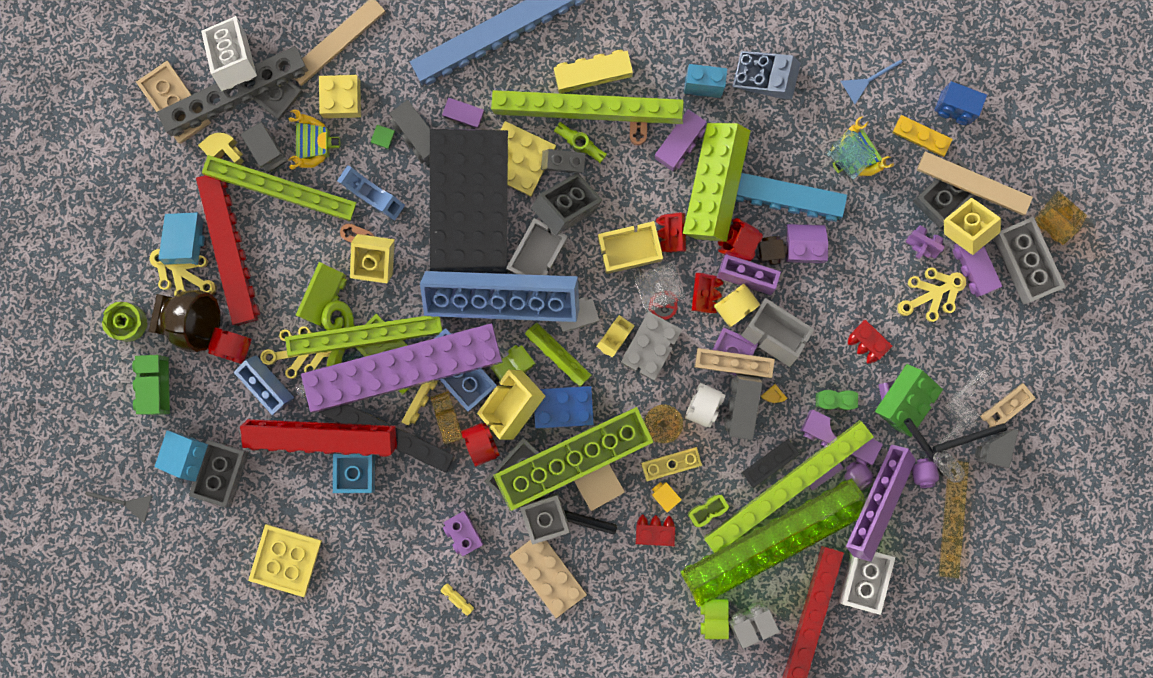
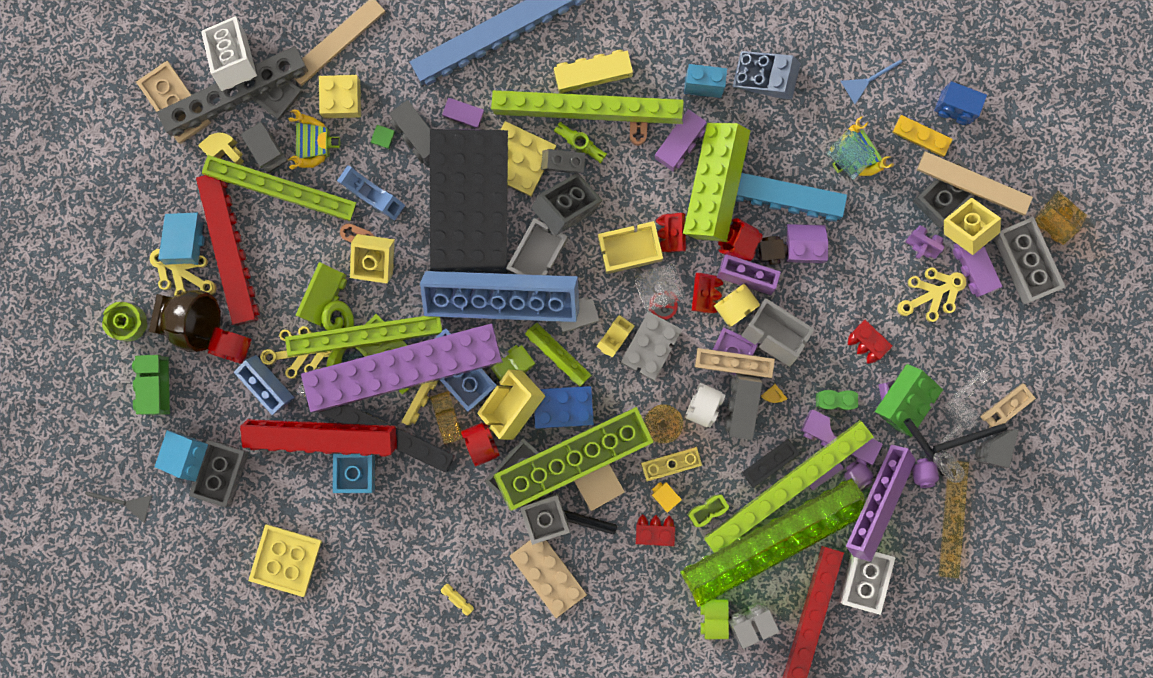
(463, 533): medium lavender brick -> none

